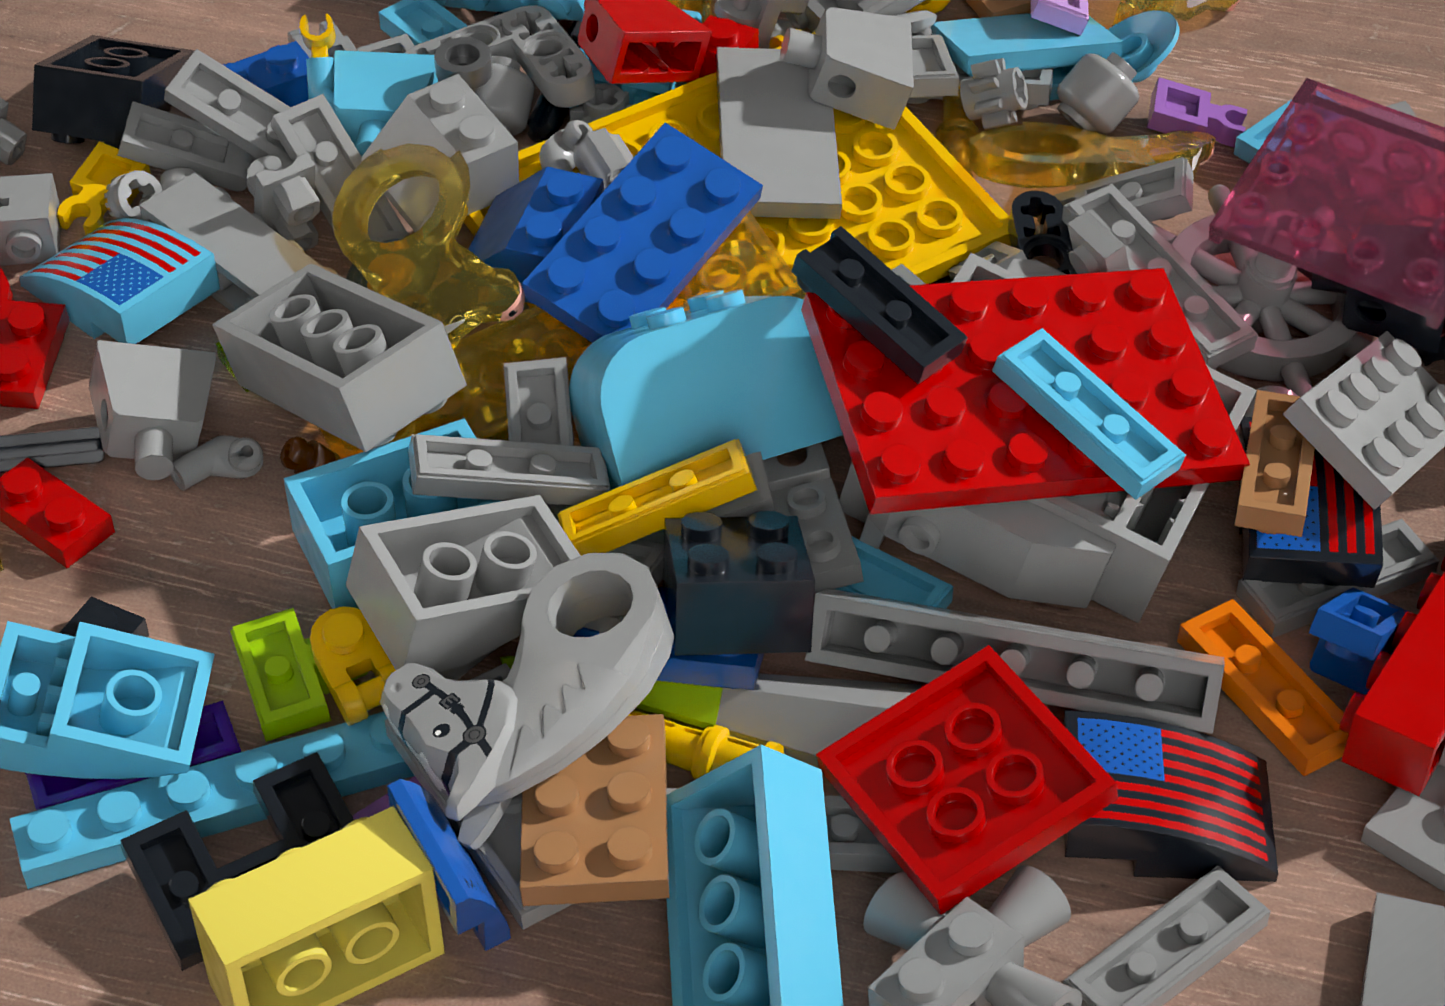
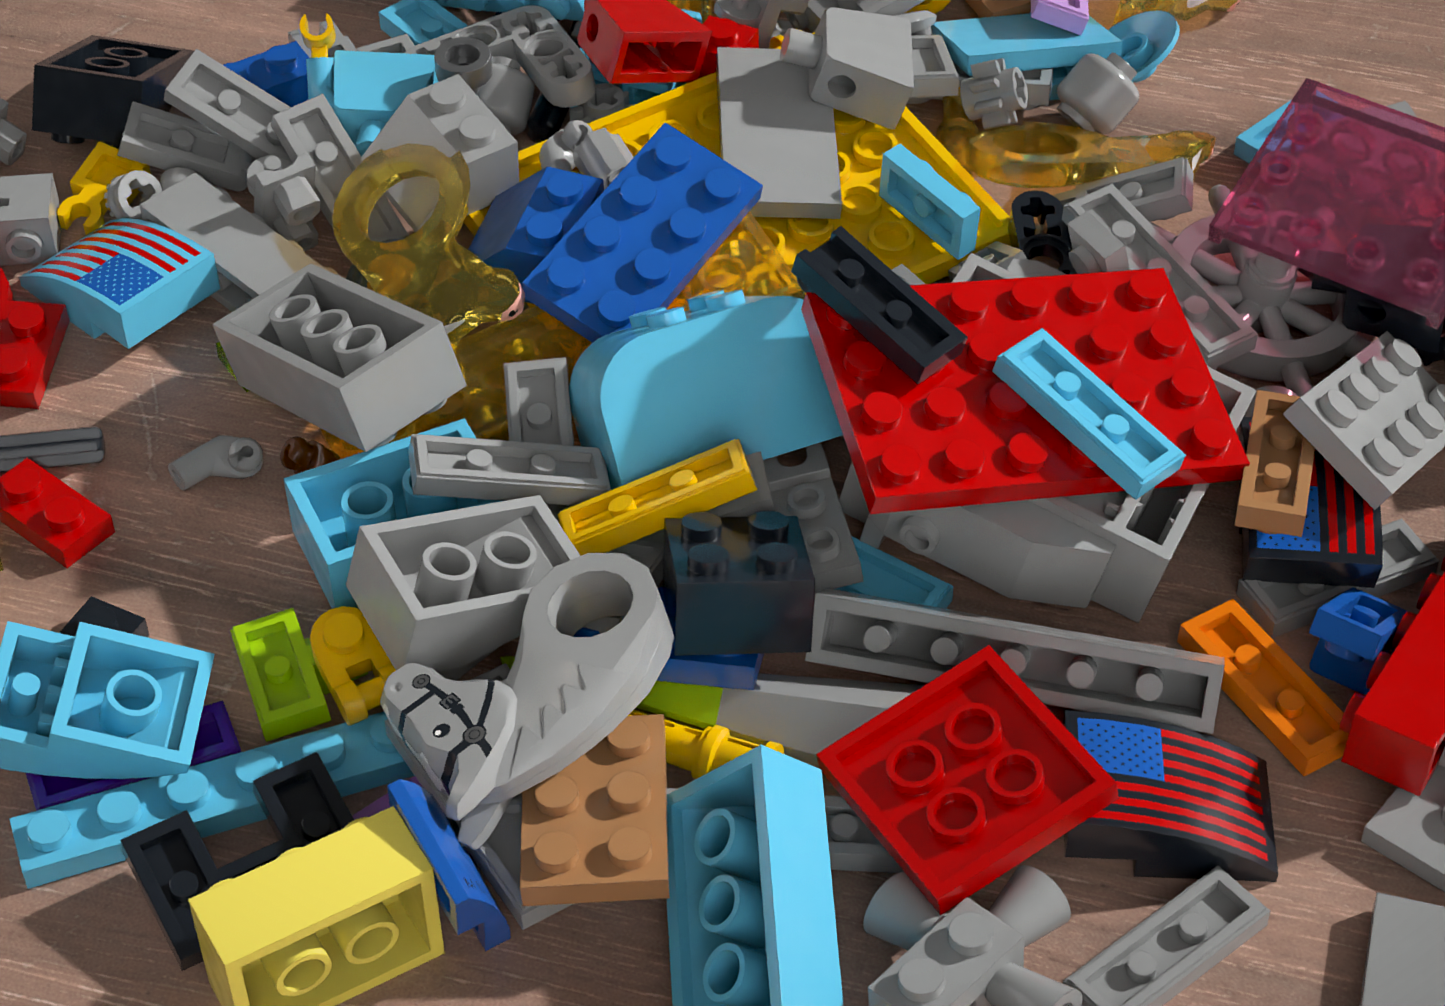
(150, 402): light grey torso -> none
(929, 201): none -> medium azure plate
(1189, 109): medium lavender plate -> none

